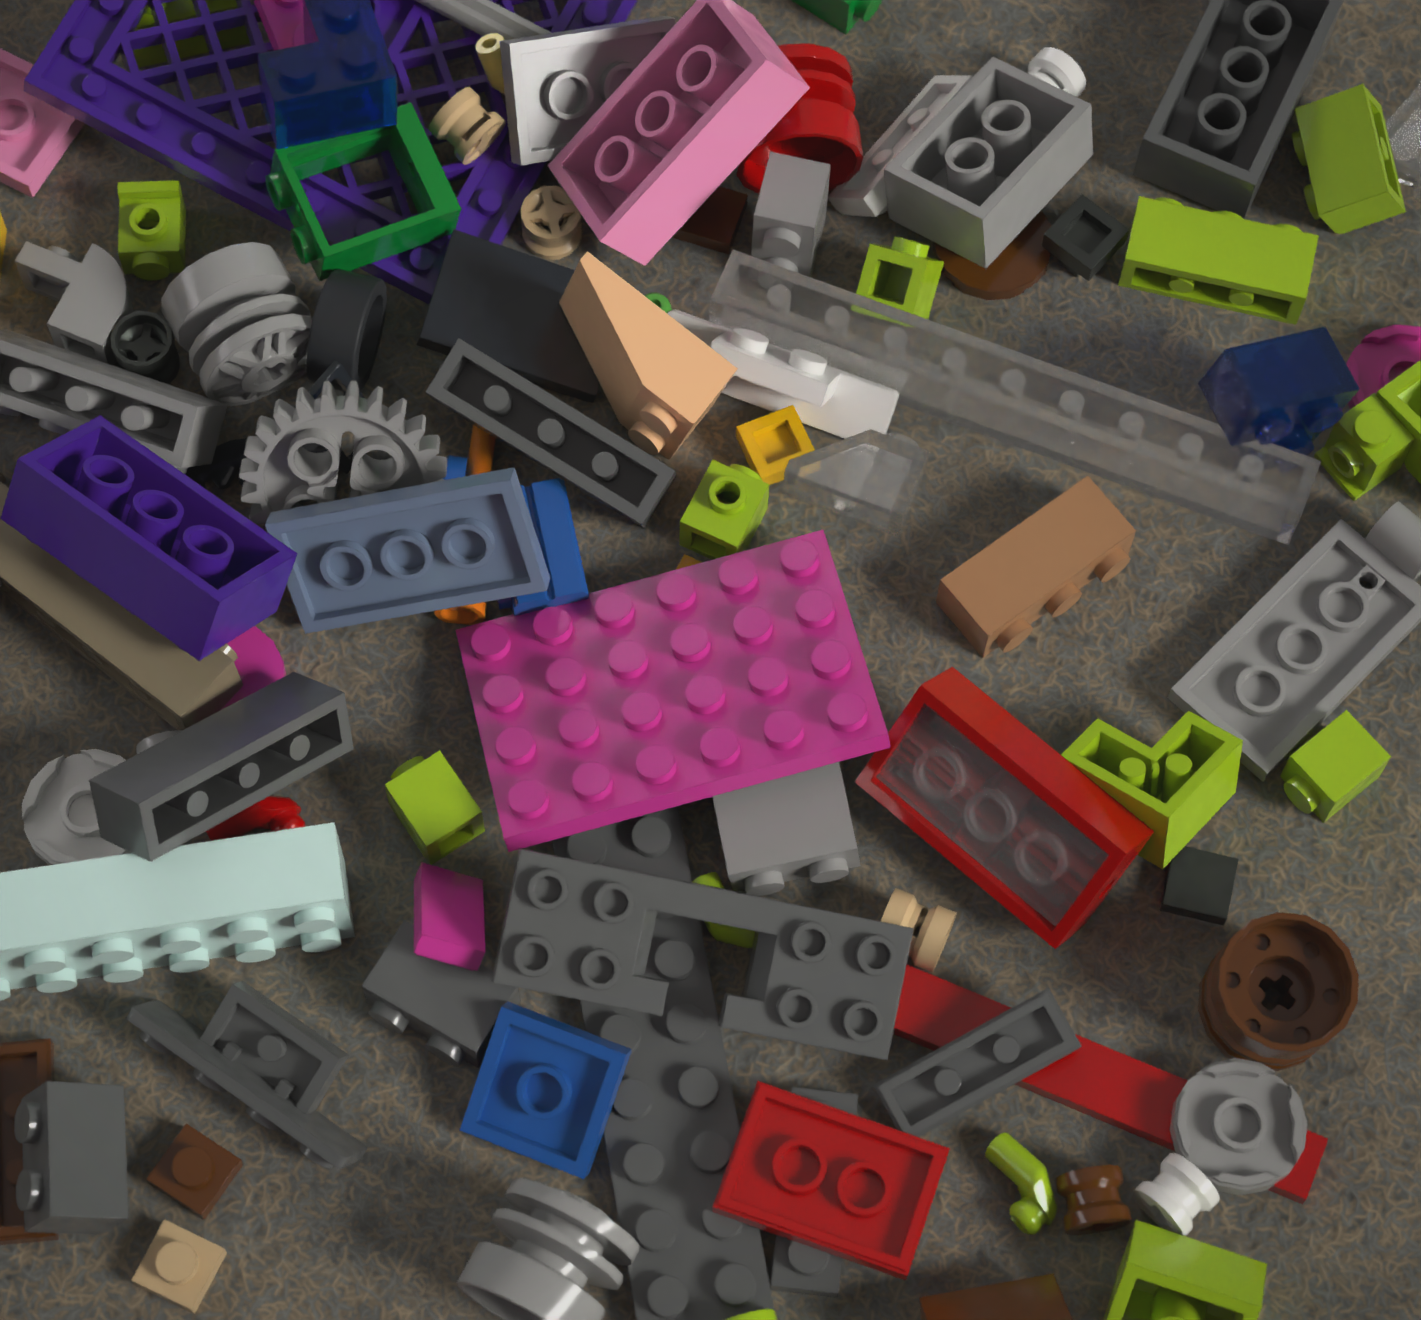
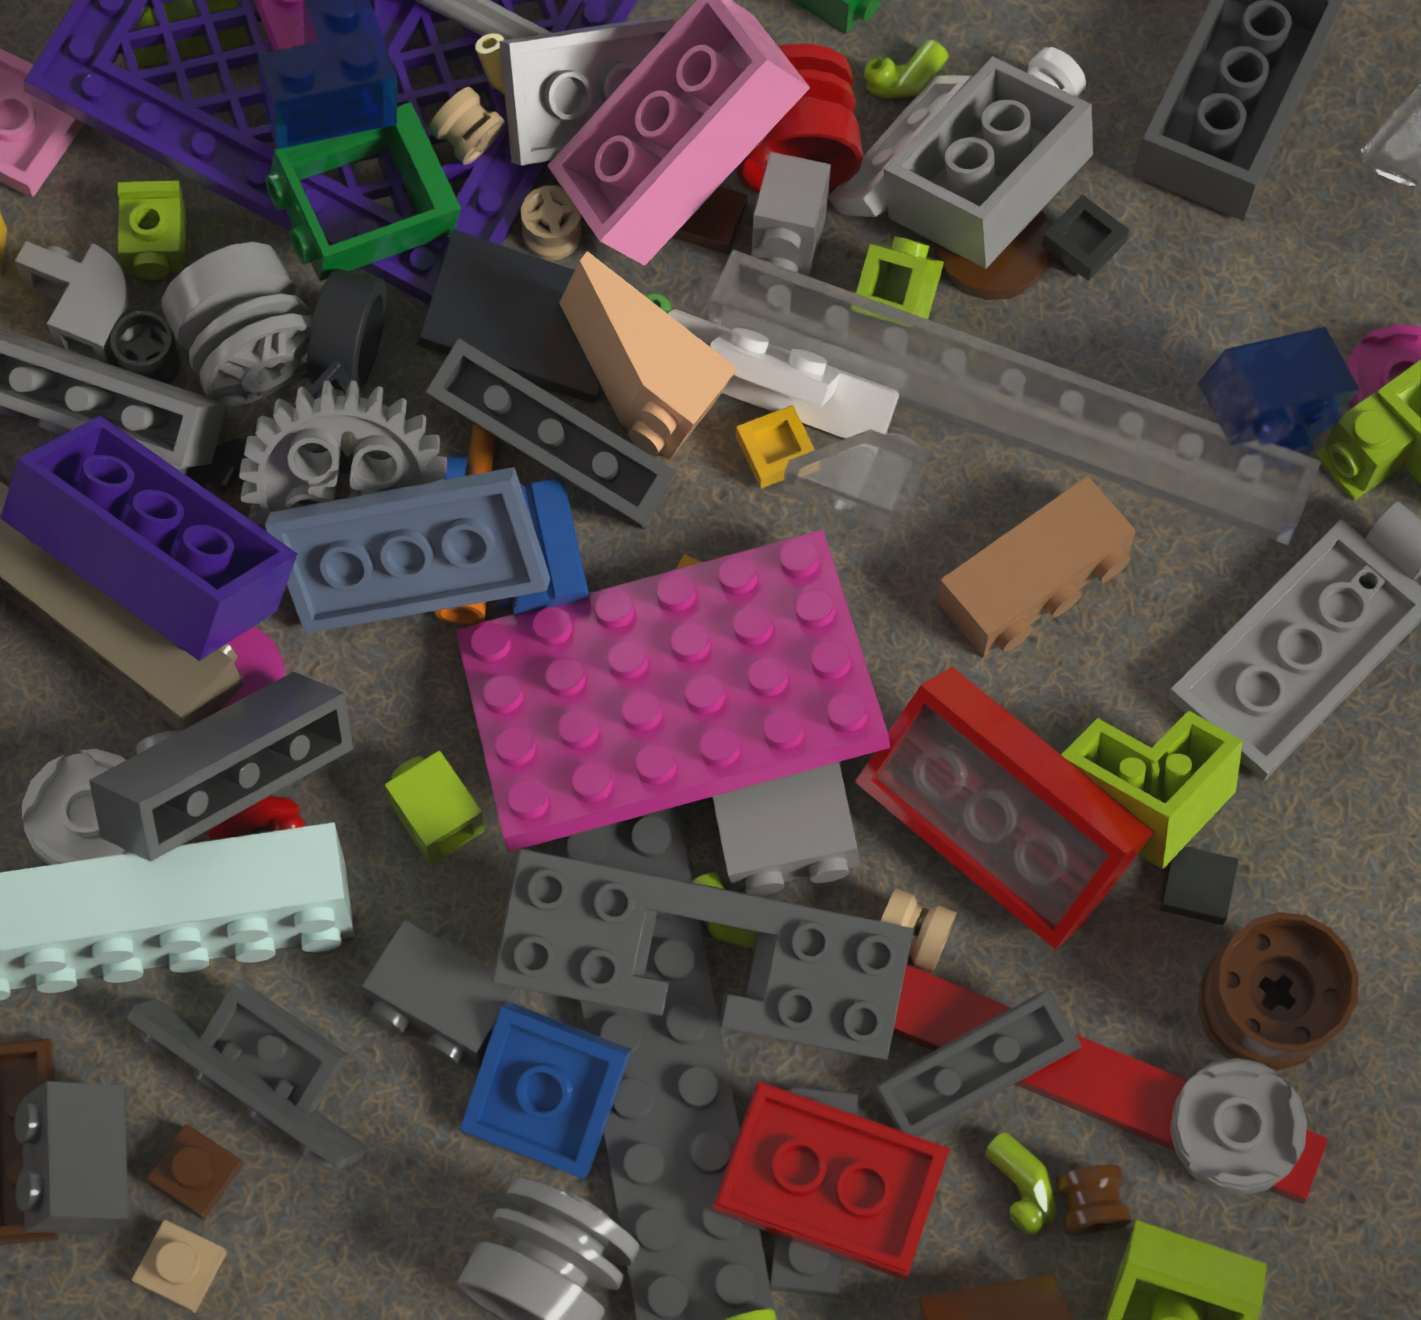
(449, 917): dark pink tile -> none
(724, 511): lime brick -> none
(907, 80): none -> lime arm
(1176, 1194): white wheel -> none
(1218, 259): lime brick -> none
(1333, 767): lime brick -> none
(1347, 160): lime brick -> none

